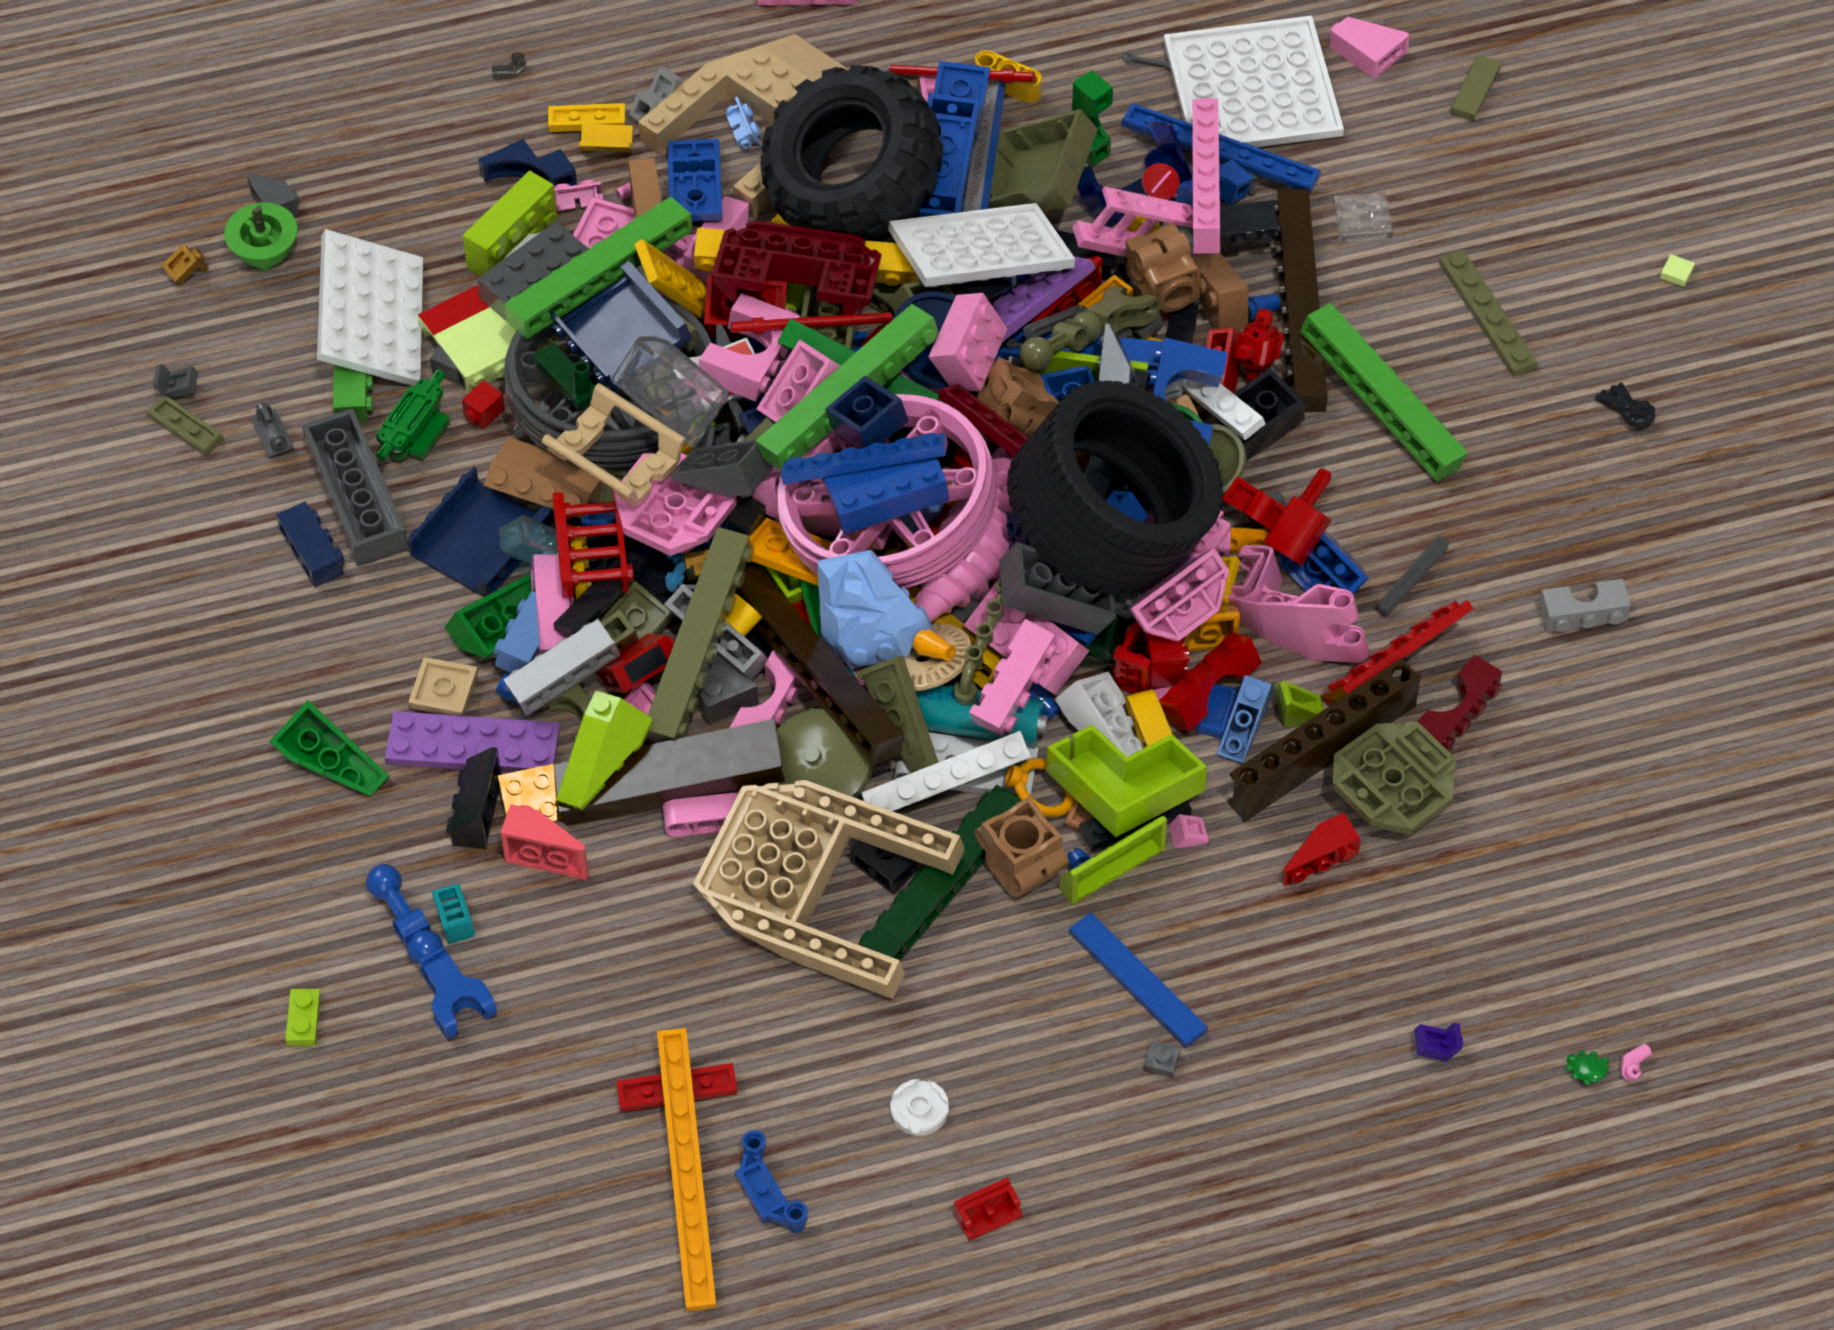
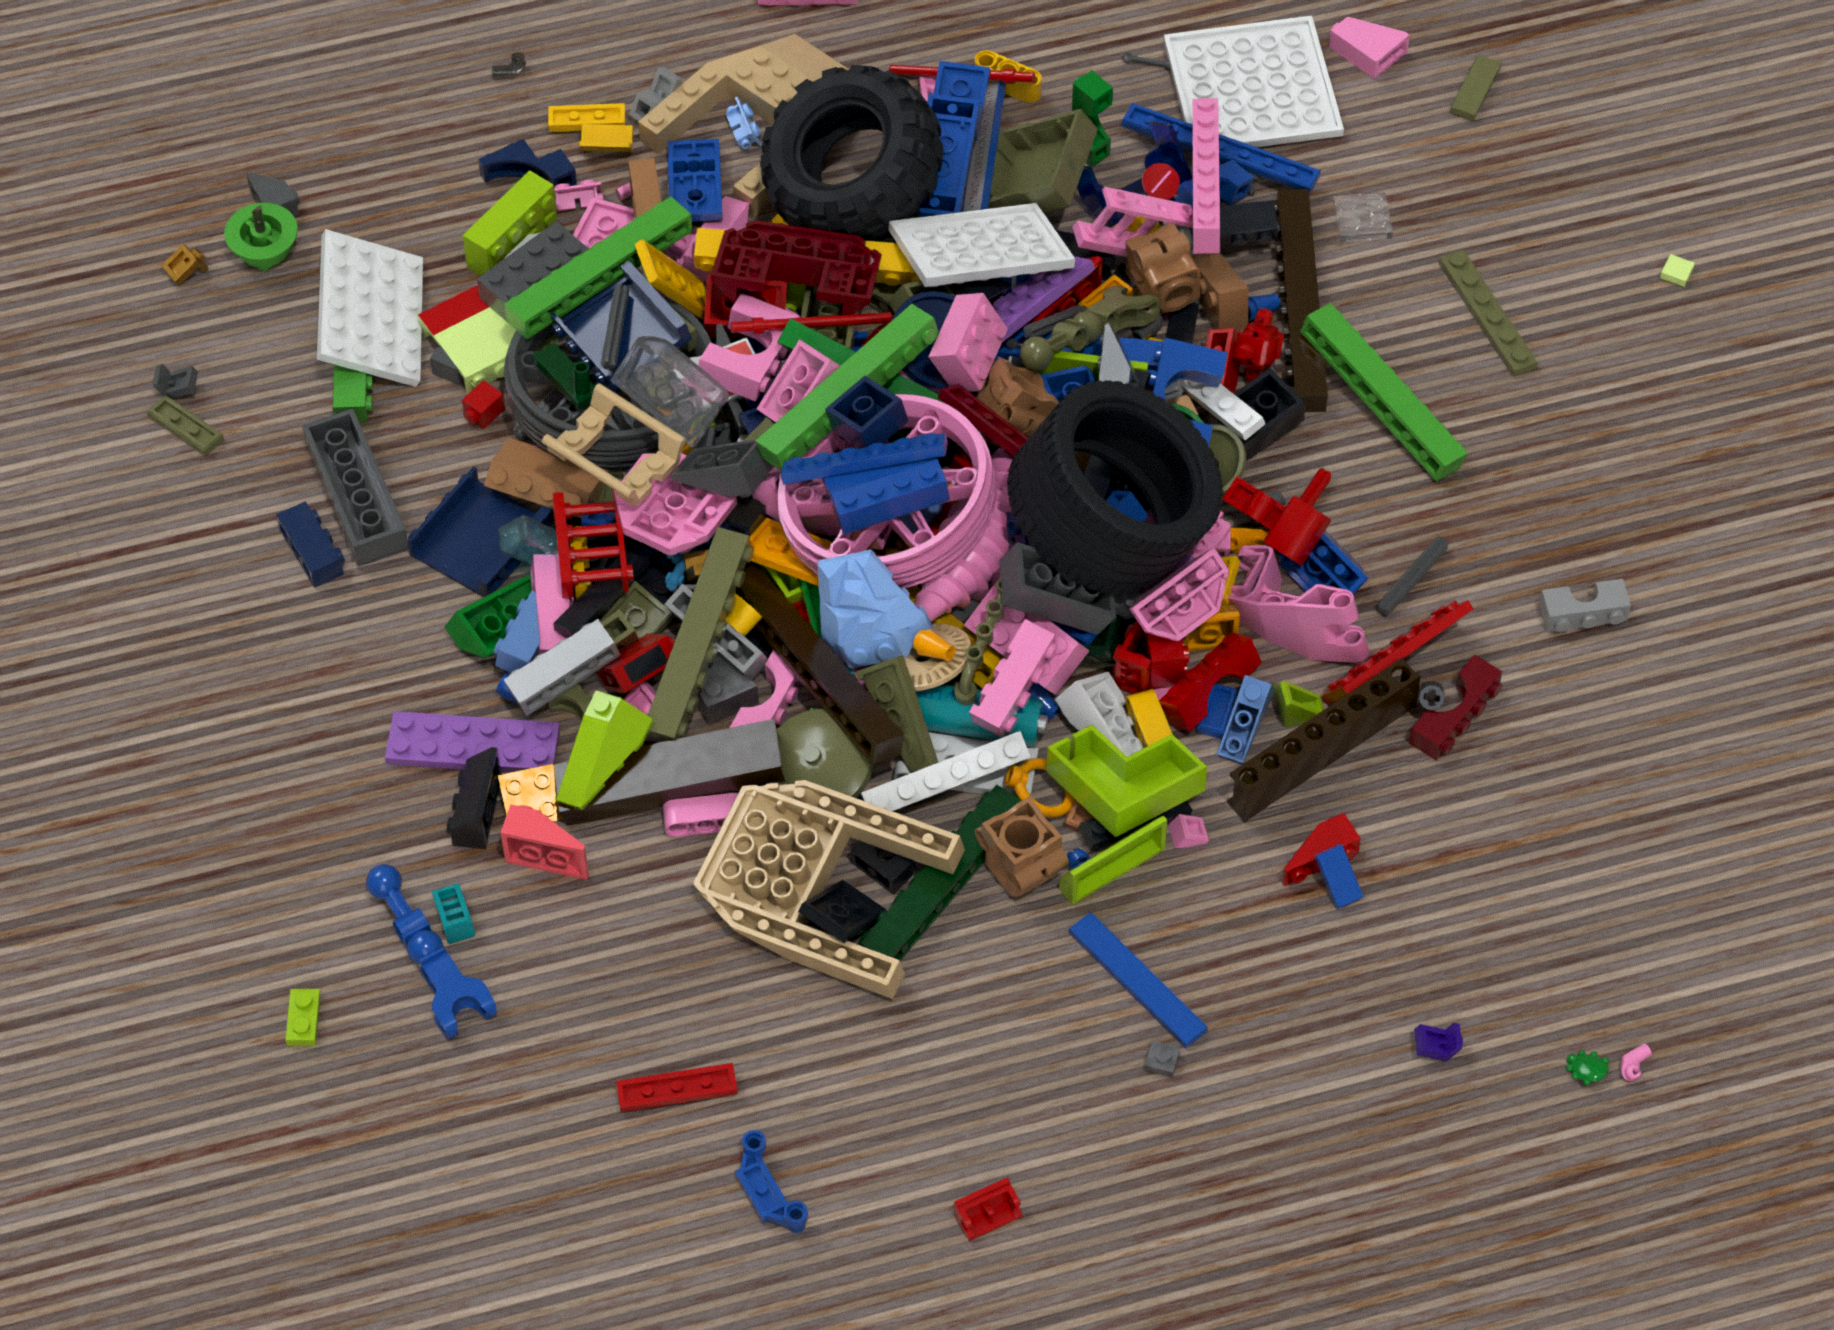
(271, 430): dark grey hinge -> none
(323, 748): green wedge -> none
(414, 421): green piece -> none
(443, 687): tan plate -> none
(615, 327): none -> dark grey axle
(686, 1170): light orange plate -> none
(842, 911): none -> black tile
(919, 1107): white tile -> none
(1338, 876): none -> blue tile
(1397, 754): olive piece -> none
(1424, 688): none -> black hinge
(1635, 412): black piece -> none

